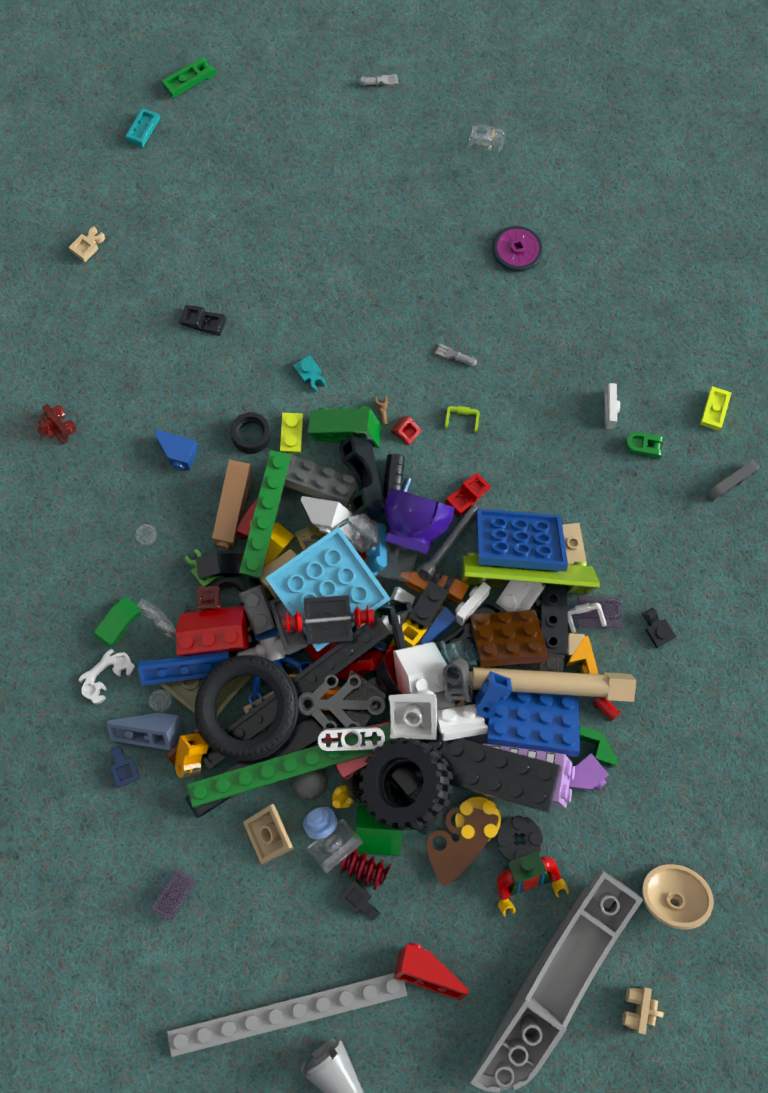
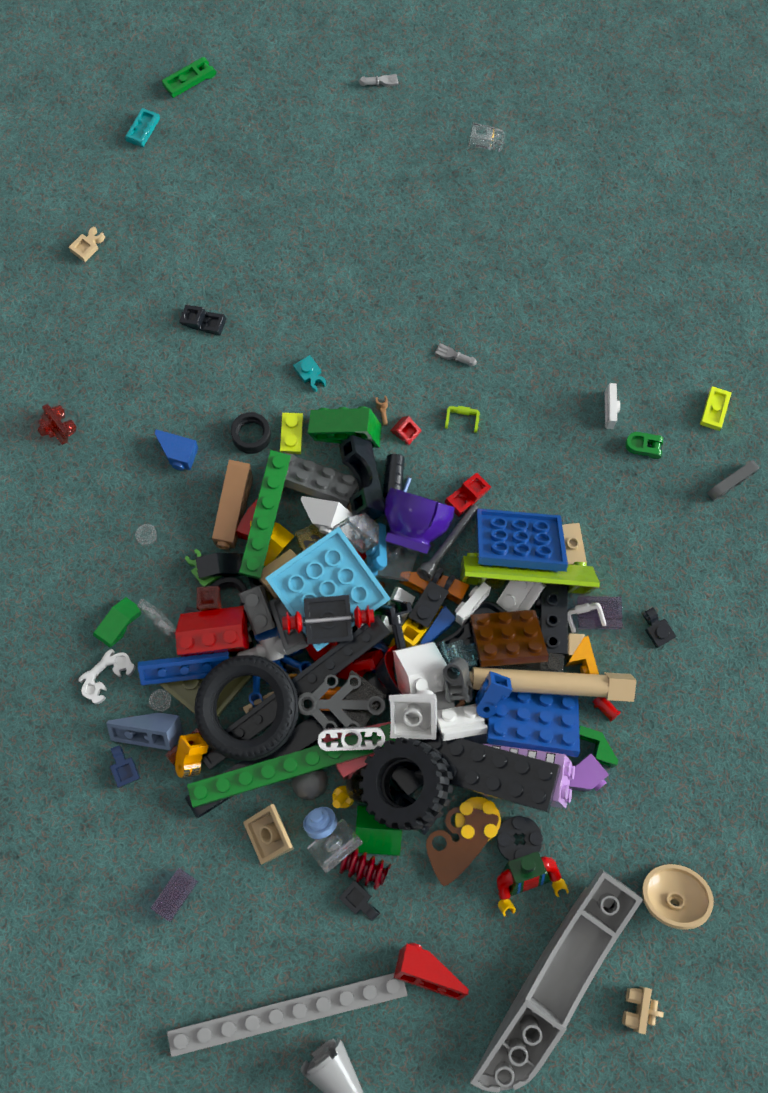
(522, 259): magenta wheel -> none

